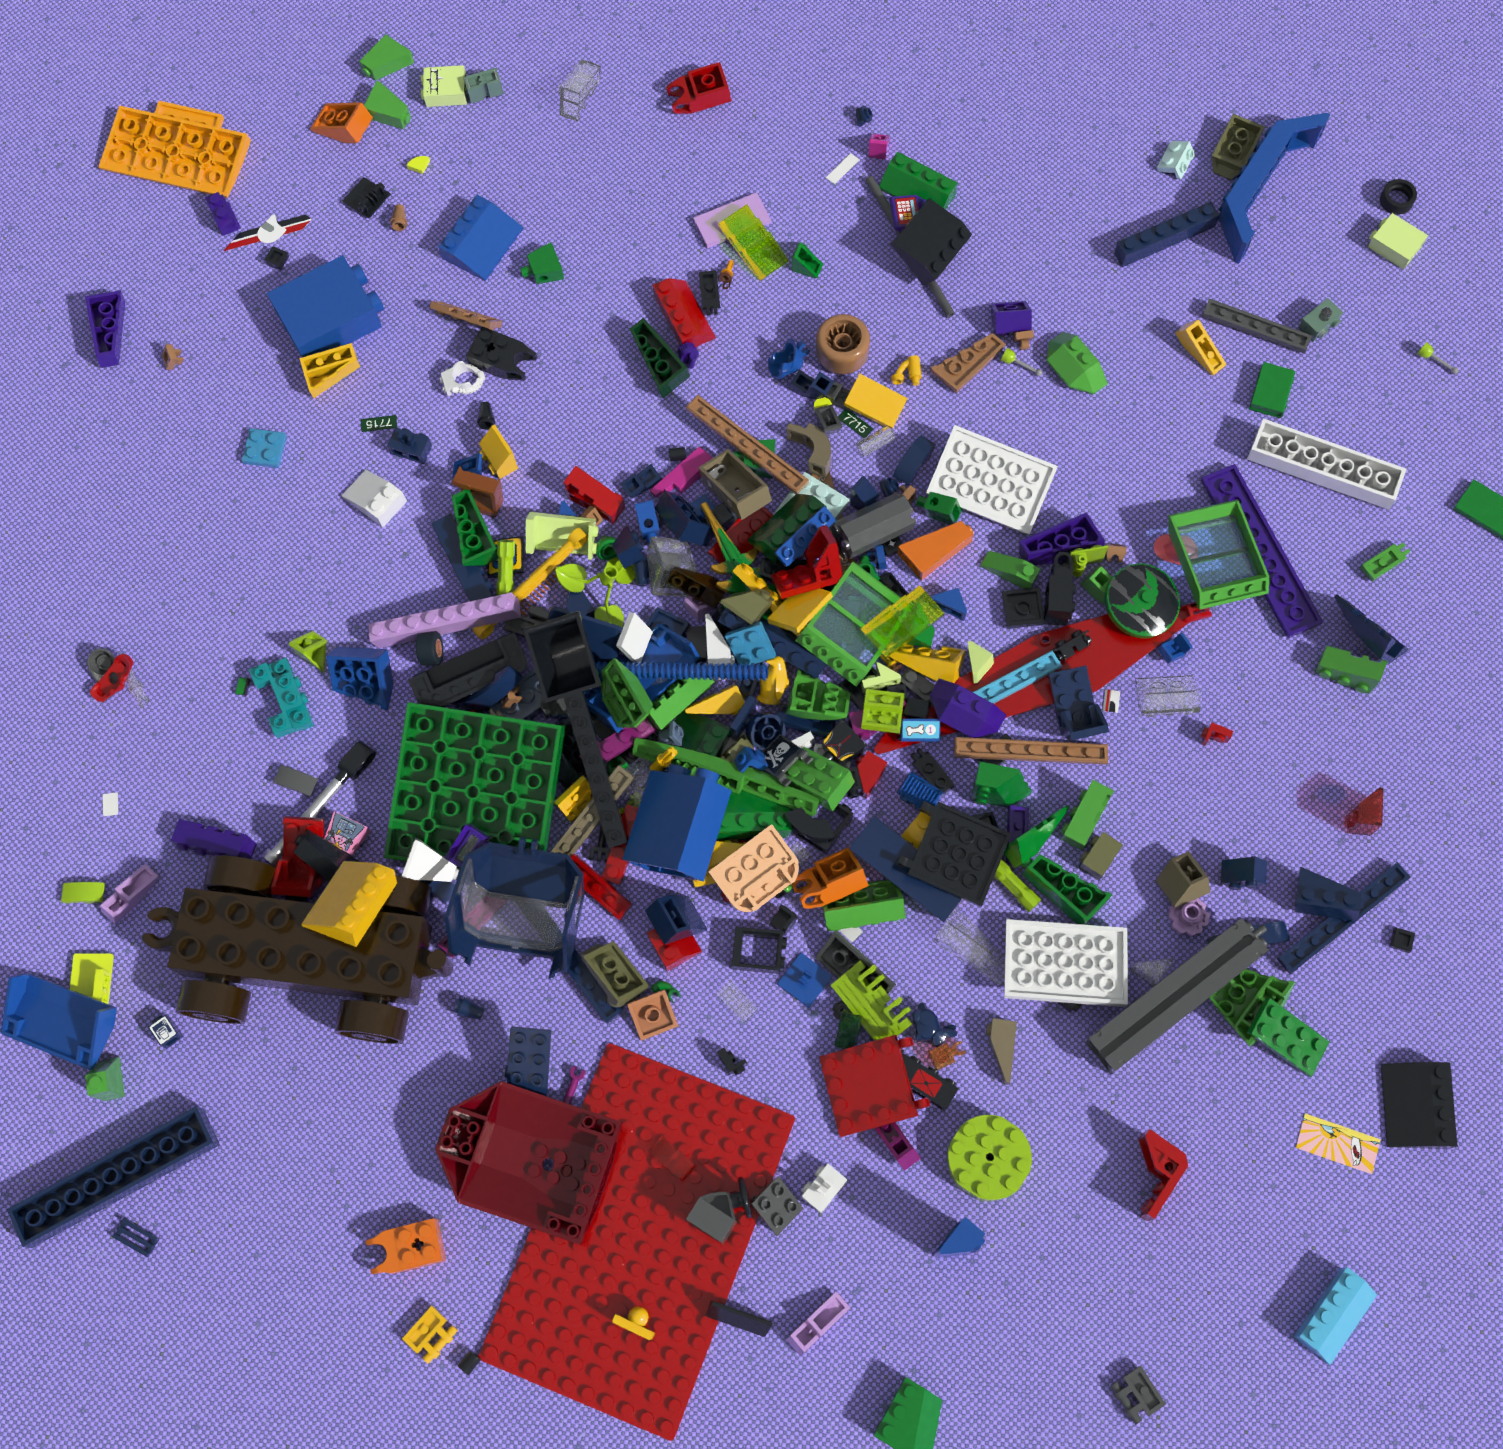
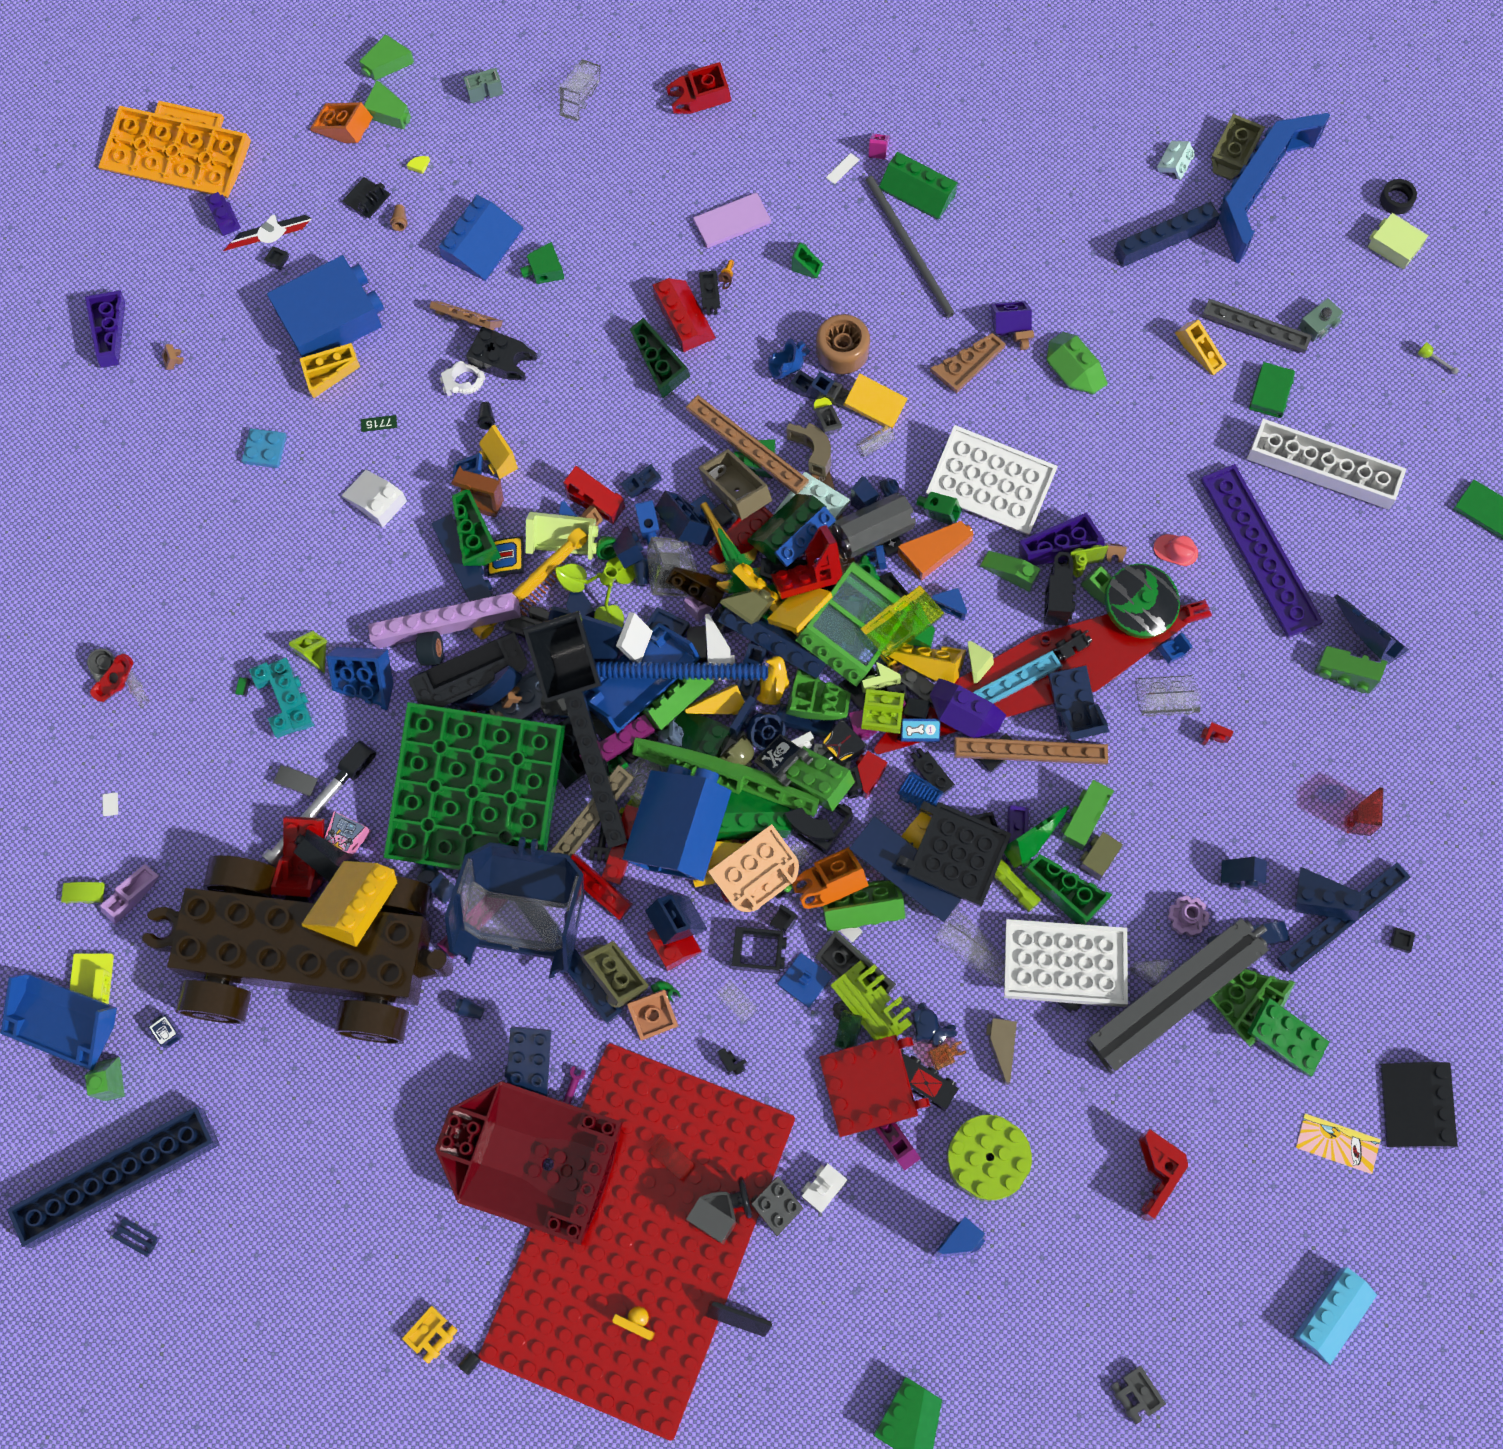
(211, 840): dark purple wedge -> none
(402, 1250): orange brick -> none
(409, 445): dark blue brick -> none
(428, 864): white slope -> none
(444, 86): yellowish green brick -> none
(467, 841): dark purple window -> none
(505, 554): lime axle -> none
(575, 799): yellow plate -> none
(624, 695): bright green wedge -> none
(663, 759): yellow axle -> none
(677, 453): black hinge -> none
(684, 474): dark pink piece -> none
(688, 354): dark purple piece -> none
(750, 644): dark azure plate -> none
(750, 757): blue bracket -> none
(753, 242): clear neon green slope -> none
(818, 1323): lavender slope -> none
(855, 423): dark green sticker -> none
(863, 115): dark blue plate -> none
(903, 209): slope -> none
(909, 493): medium nougat tile -> none
(912, 460): dark blue brick -> none
(914, 371): yellow plant -> none
(930, 241): black slope -> none
(999, 785): green wedge -> none
(1009, 357): hinge -> none
(1023, 608): black plate -> none
(1111, 701): sticker -> none
(1183, 880): dark tan slope -> none
(1218, 554): window -> none
(1384, 561): bright green hinge -> none

